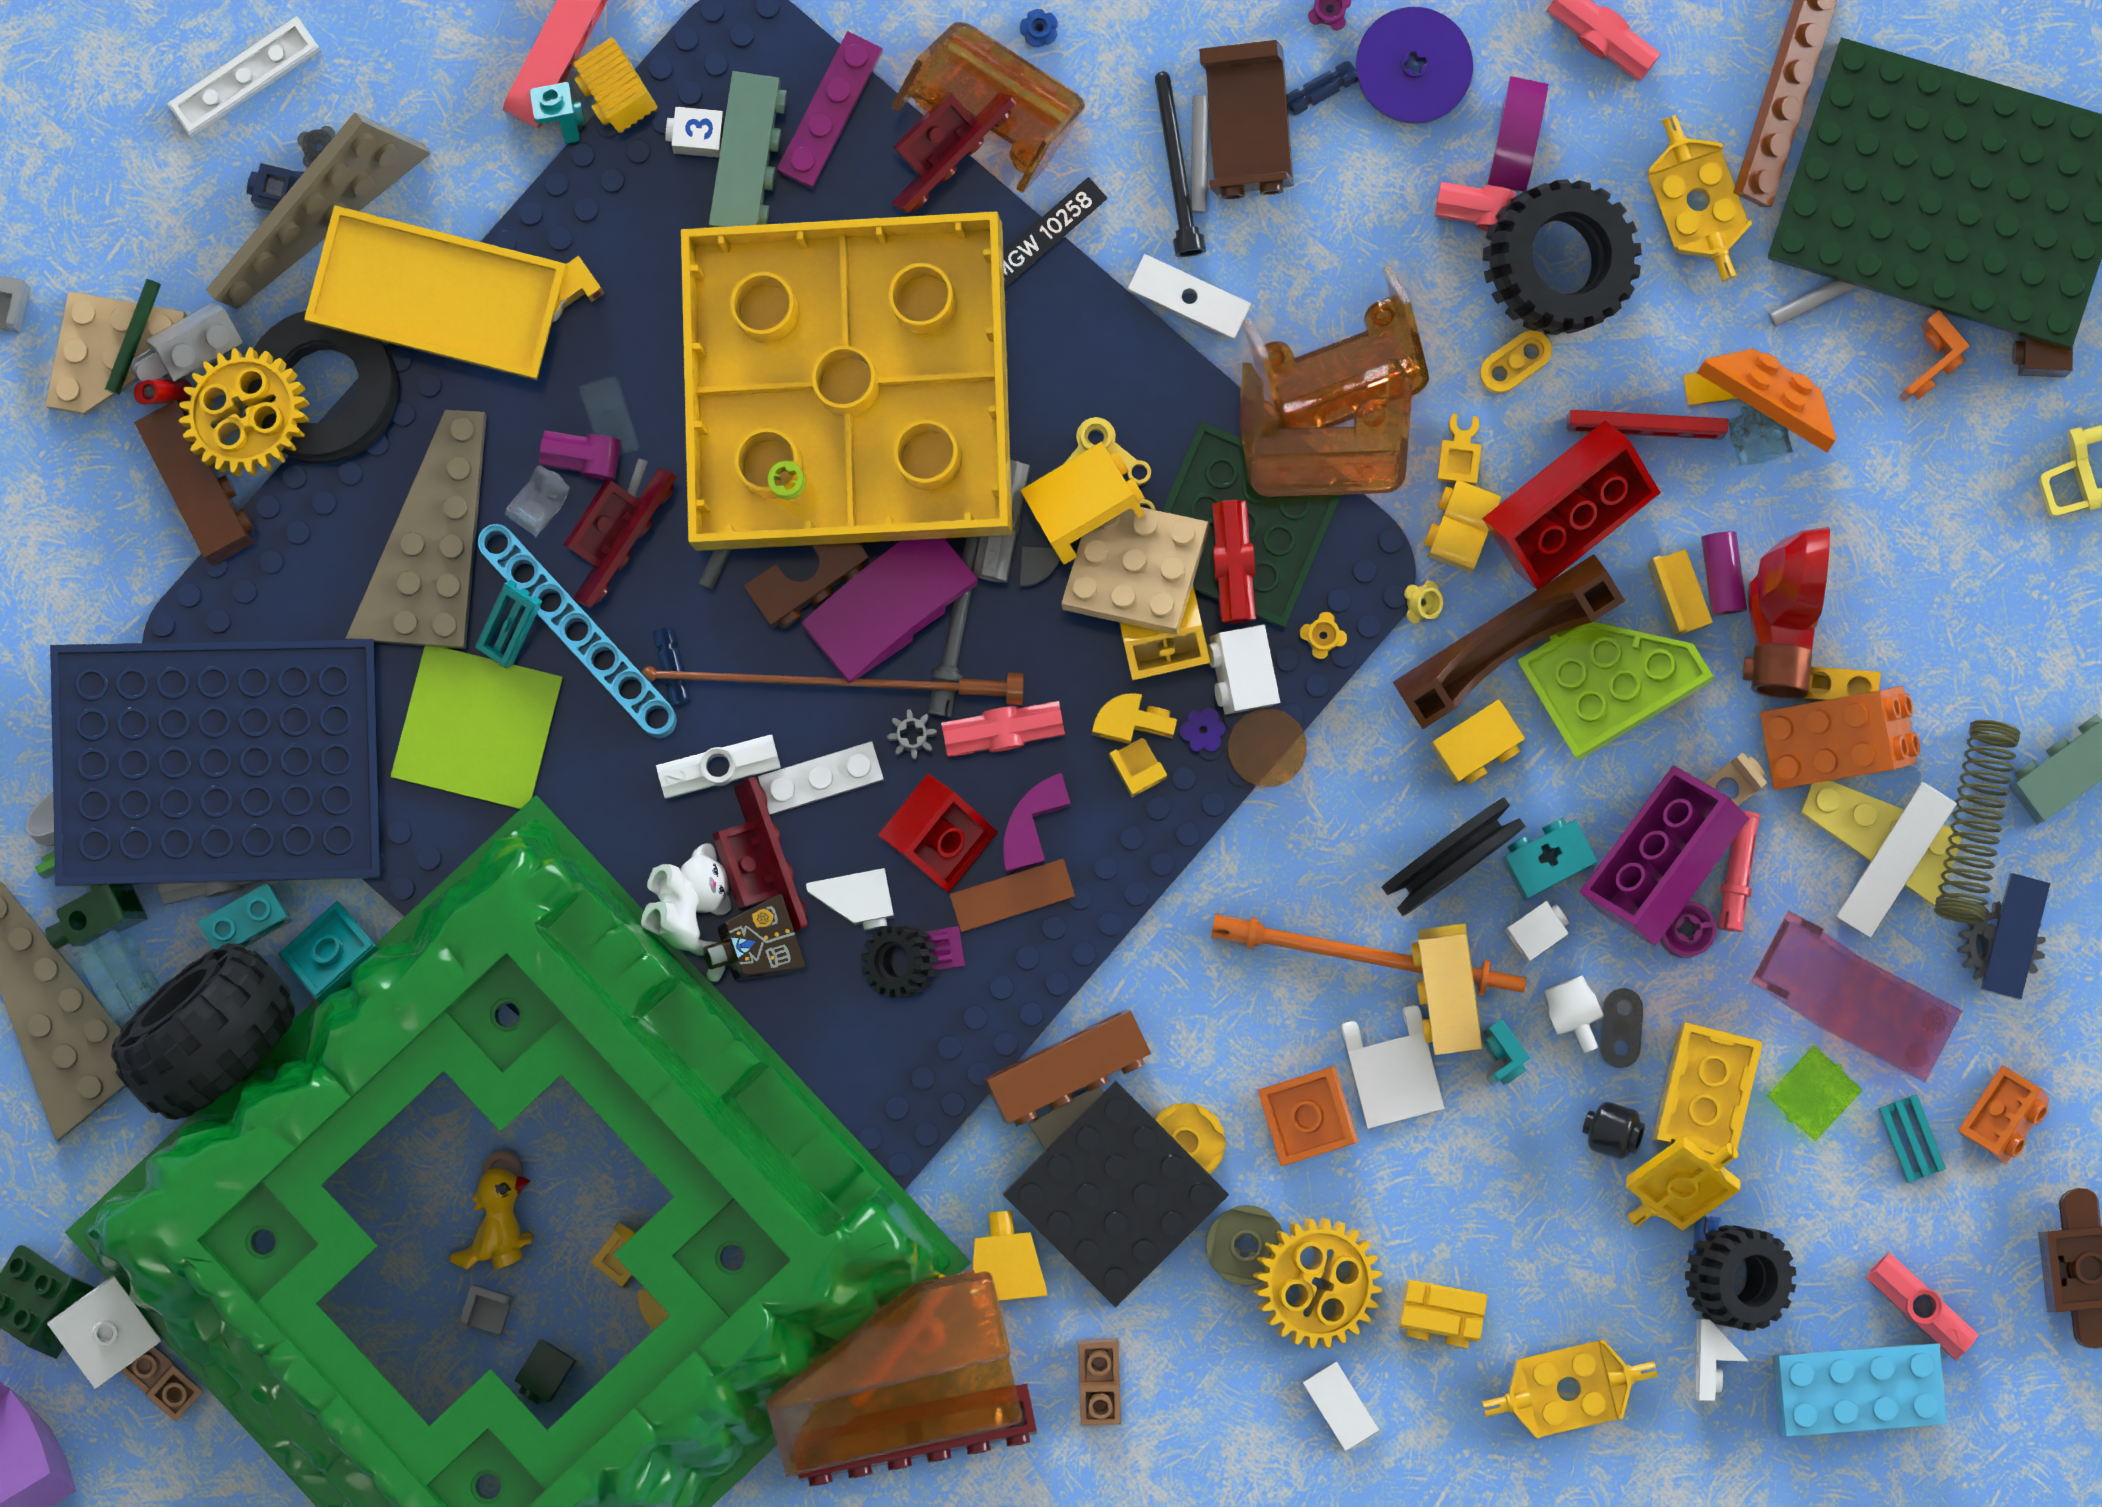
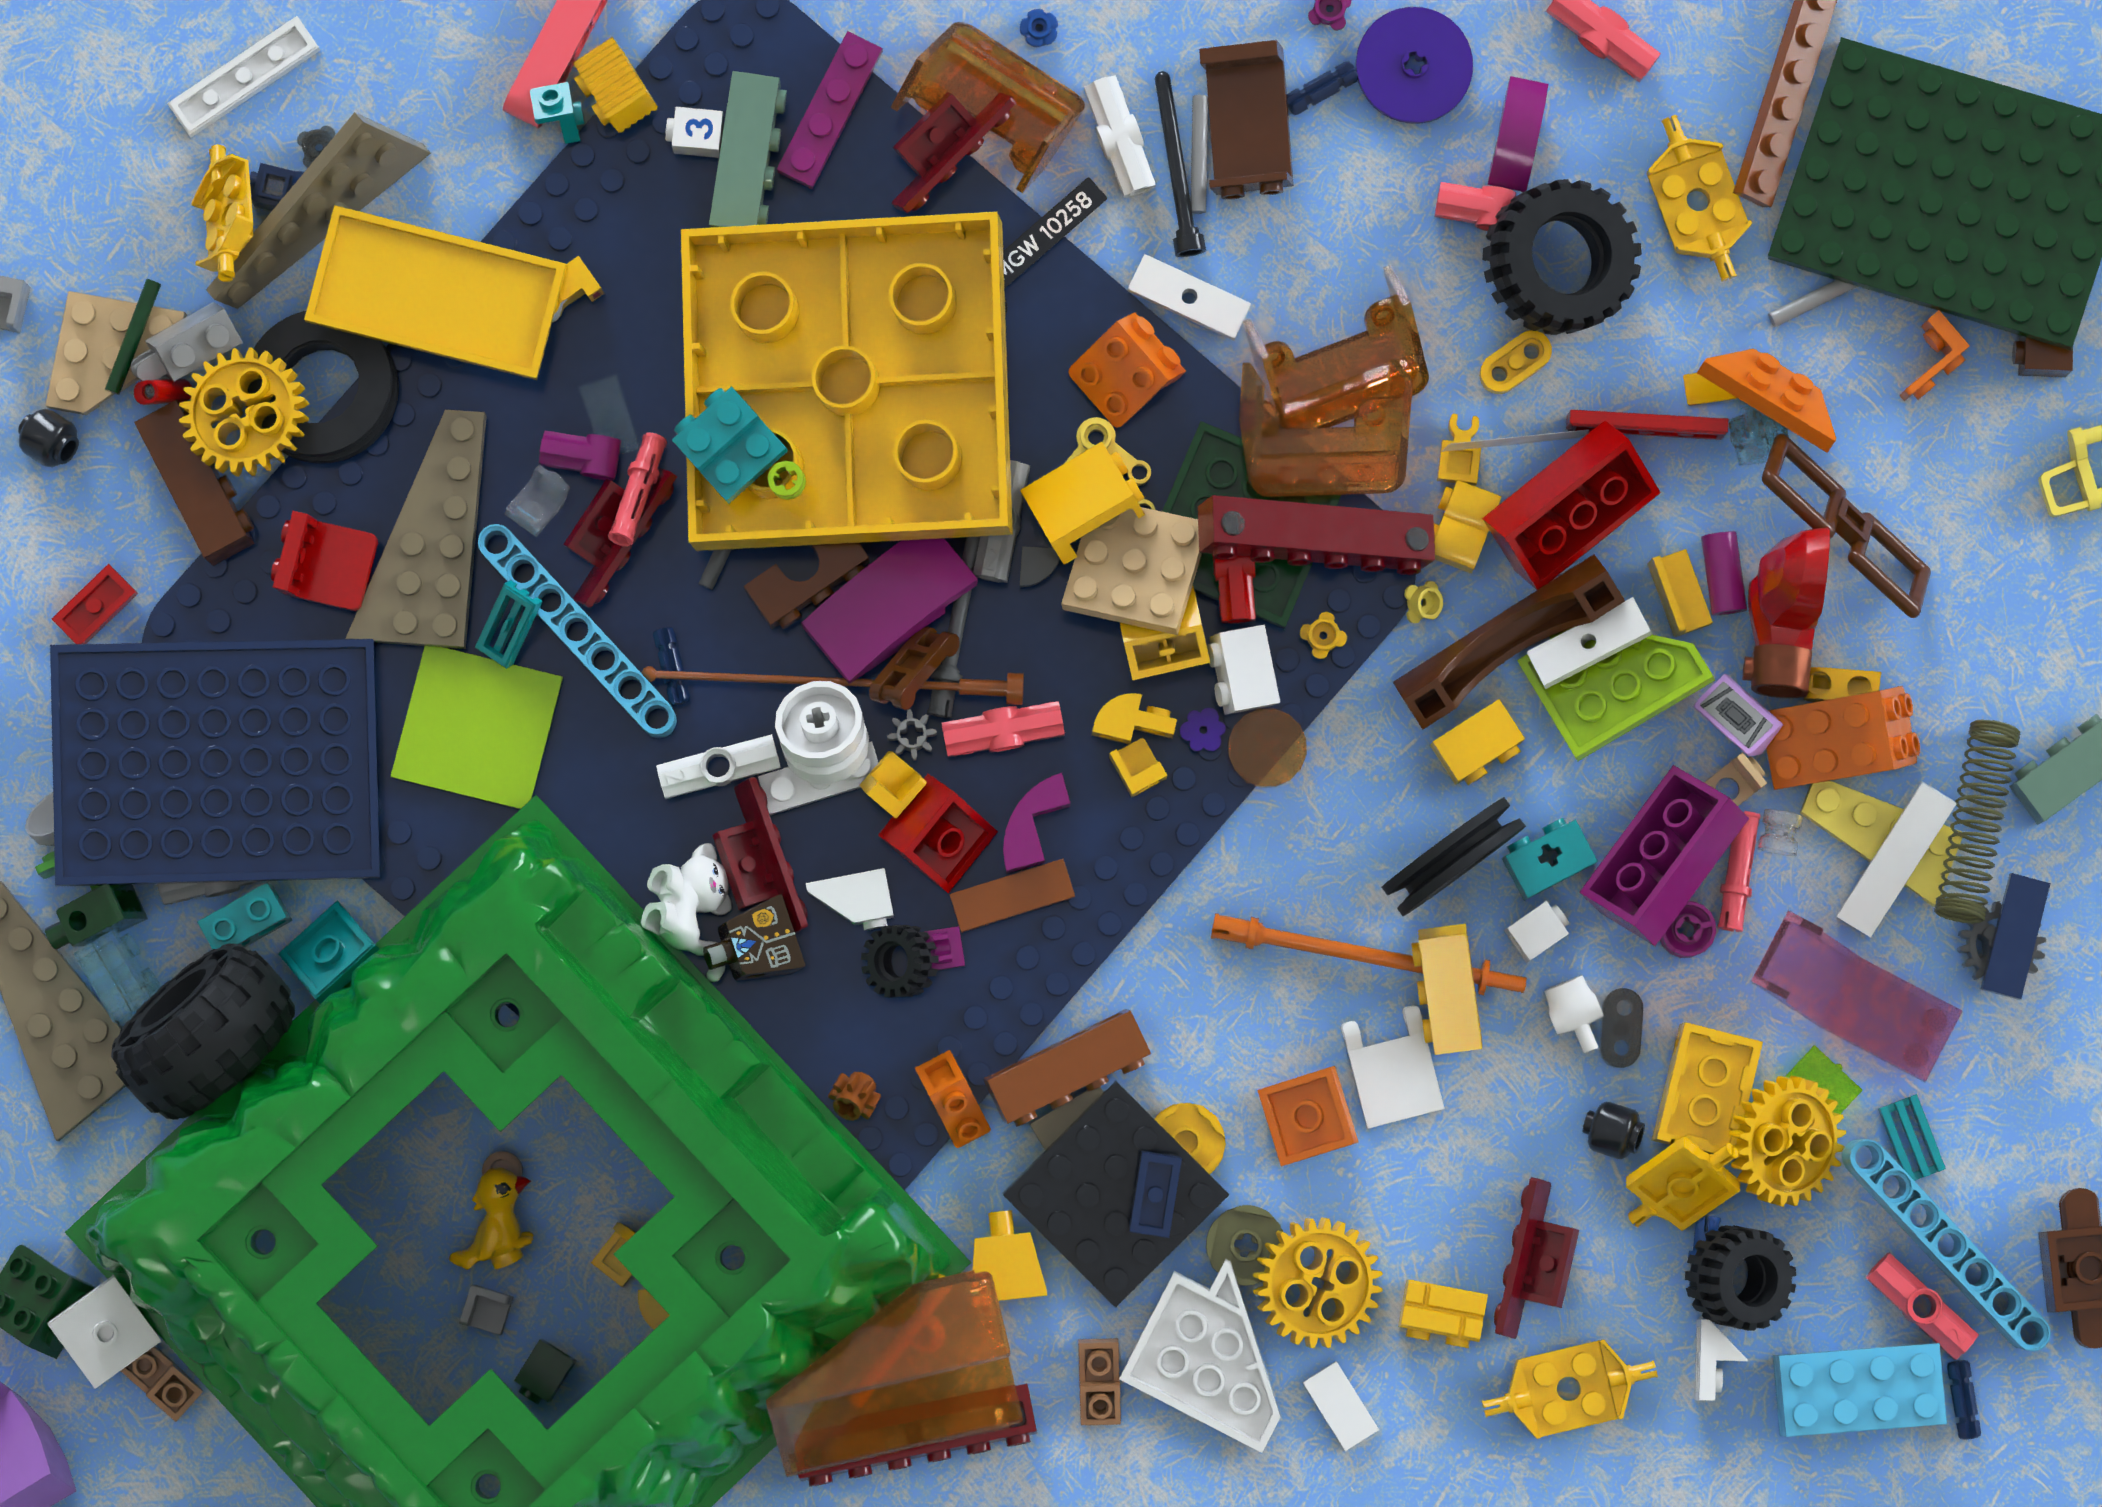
(48, 438): none -> black head
(95, 605): none -> red plate
(227, 211): none -> yellow plate
(324, 562): none -> red bracket
(642, 474): none -> coral pin
(728, 443): none -> teal plate
(822, 732): none -> white wheel
(854, 1096): none -> dark orange gear
(893, 784): none -> yellow panel
(912, 667): none -> reddish brown plate
(953, 1099): none -> orange bracket
(1119, 136): none -> white piece
(1125, 369): none -> orange bracket
(1155, 1194): none -> dark blue plate
(1206, 1359): none -> white wing
(1315, 534): none -> dark red piece
(1504, 1045): teal bracket -> none
(1514, 440): none -> white sticker
(1538, 1262): none -> dark red bracket
(1566, 652): none -> white tile
(1738, 716): none -> slope
(1781, 823): none -> clear wheel
(1787, 1140): none -> yellow gear
(1848, 523): none -> reddish brown bar
(1963, 1253): none -> medium azure beam
(1964, 1399): none -> dark blue axle
(2005, 1115): orange bracket -> none

